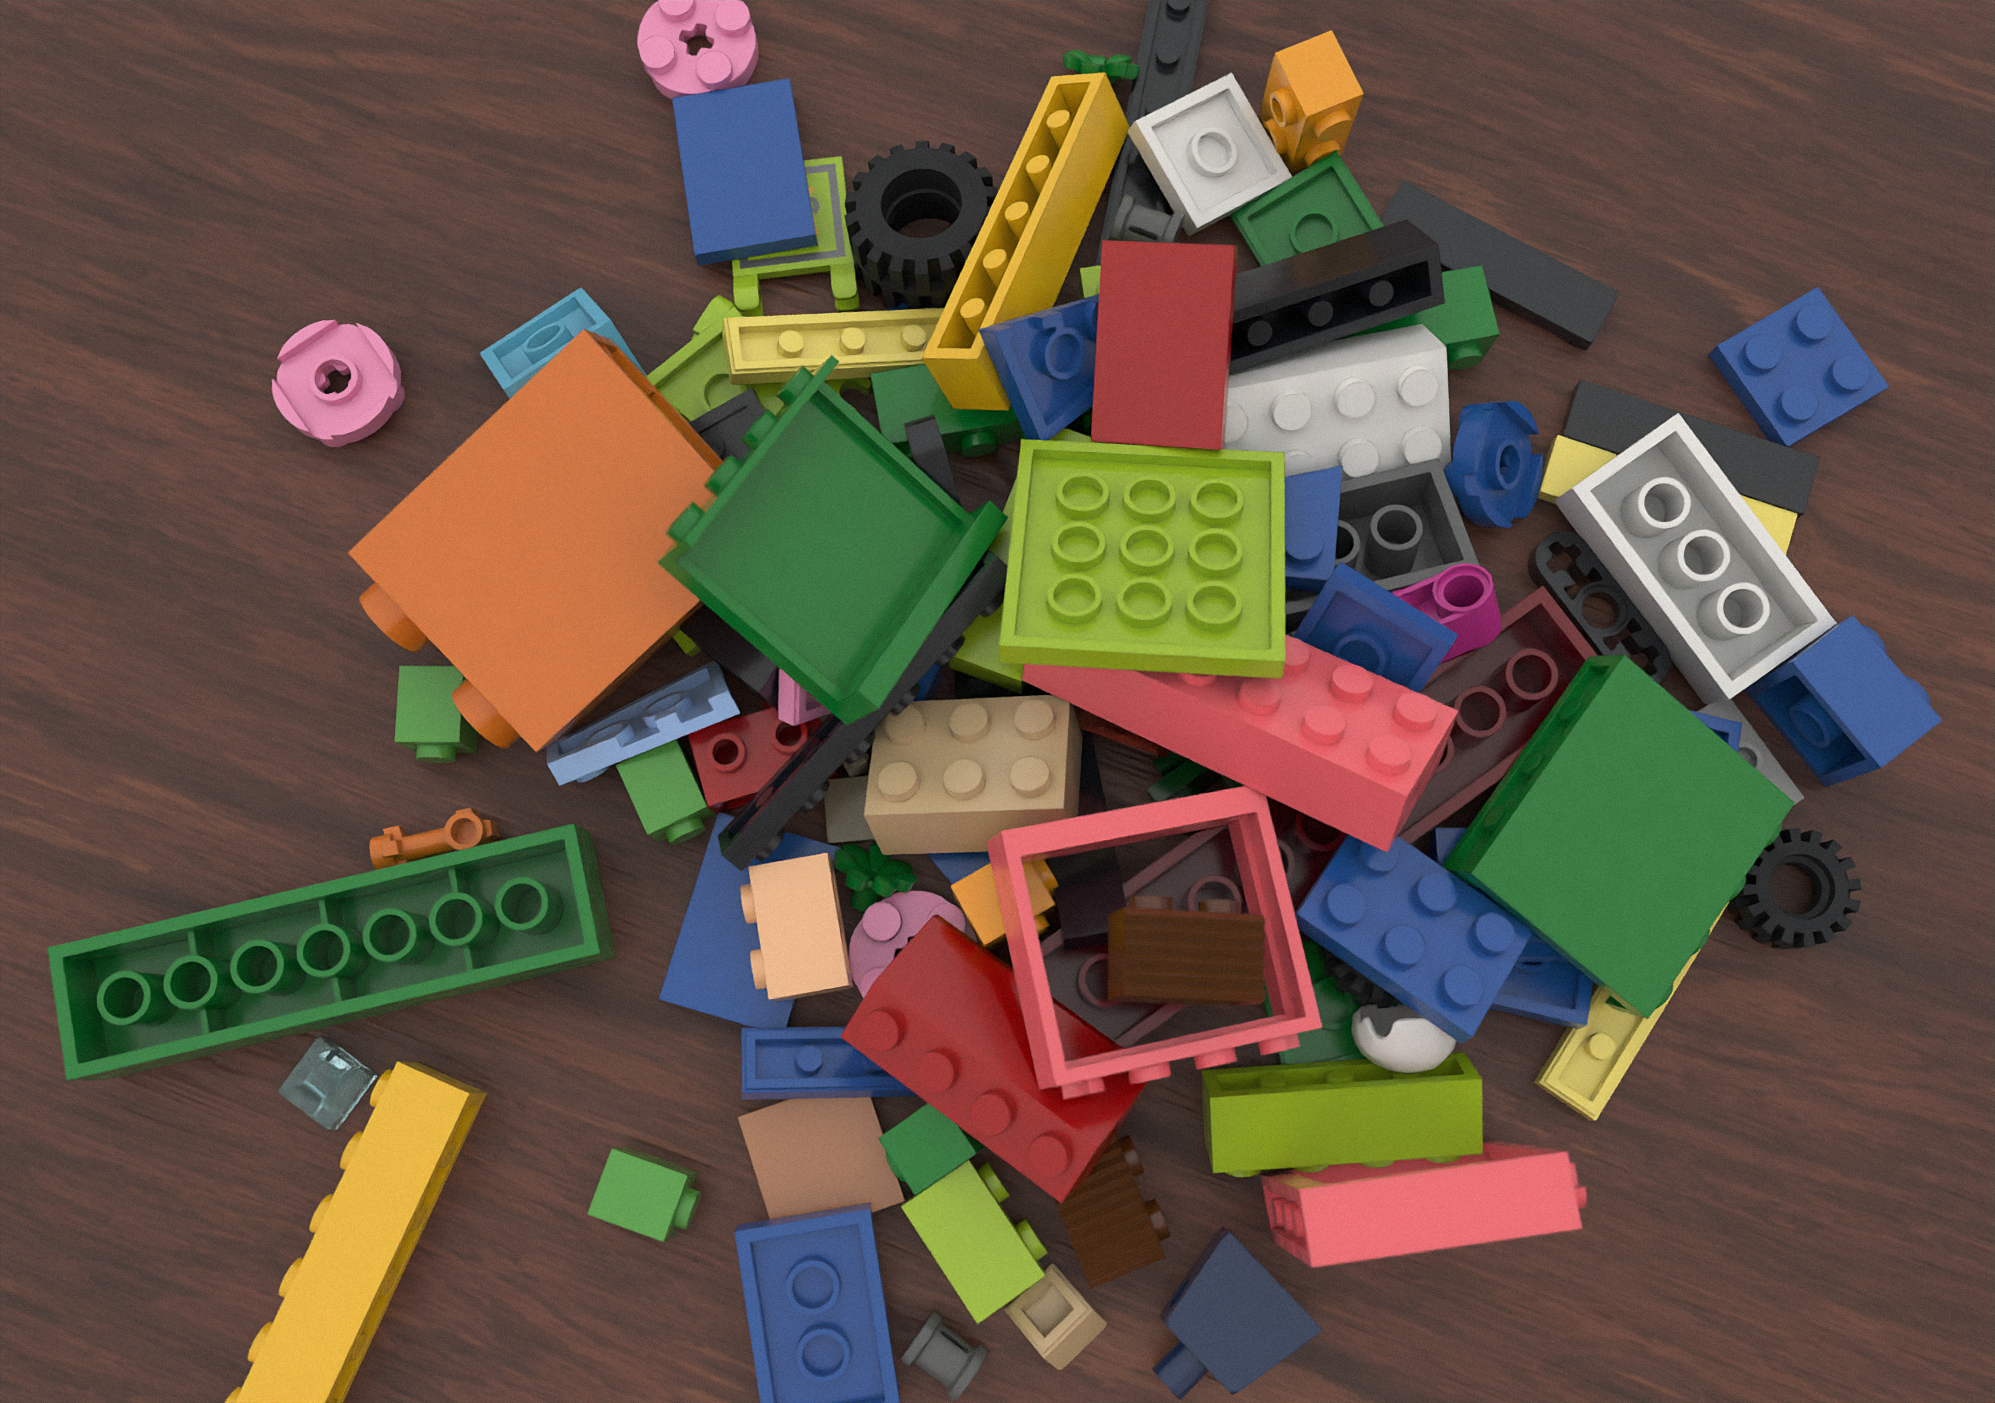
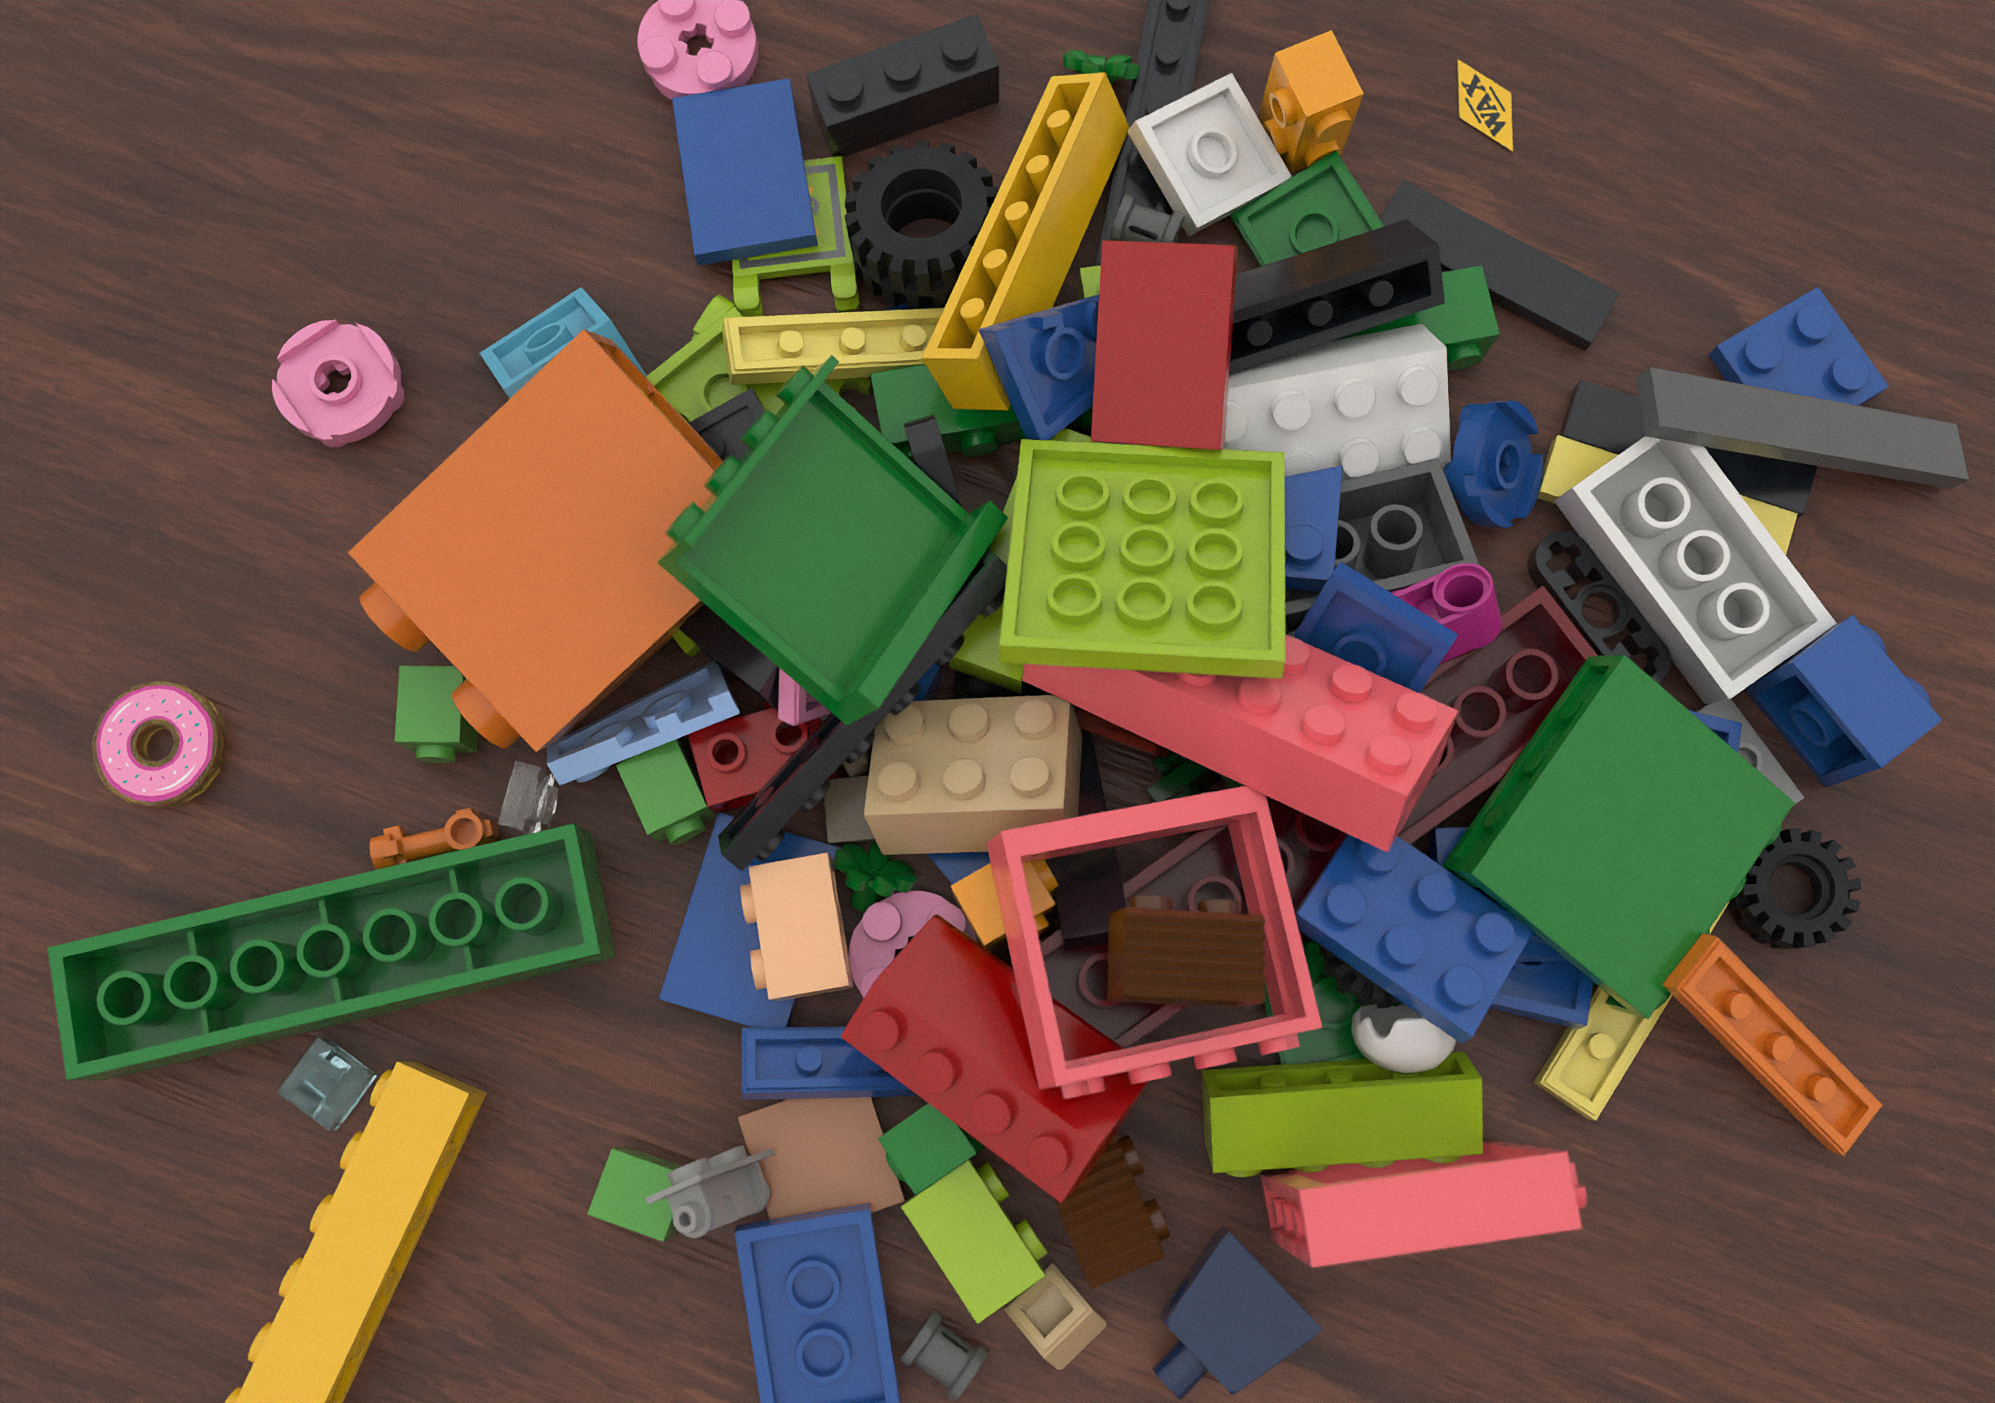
(123, 738): none -> tile
(528, 799): none -> clear plate
(716, 1191): none -> light grey hinge
(904, 87): none -> black brick
(1485, 105): none -> yellow sticker
(1772, 1044): none -> orange tile
(1799, 428): none -> dark grey tile

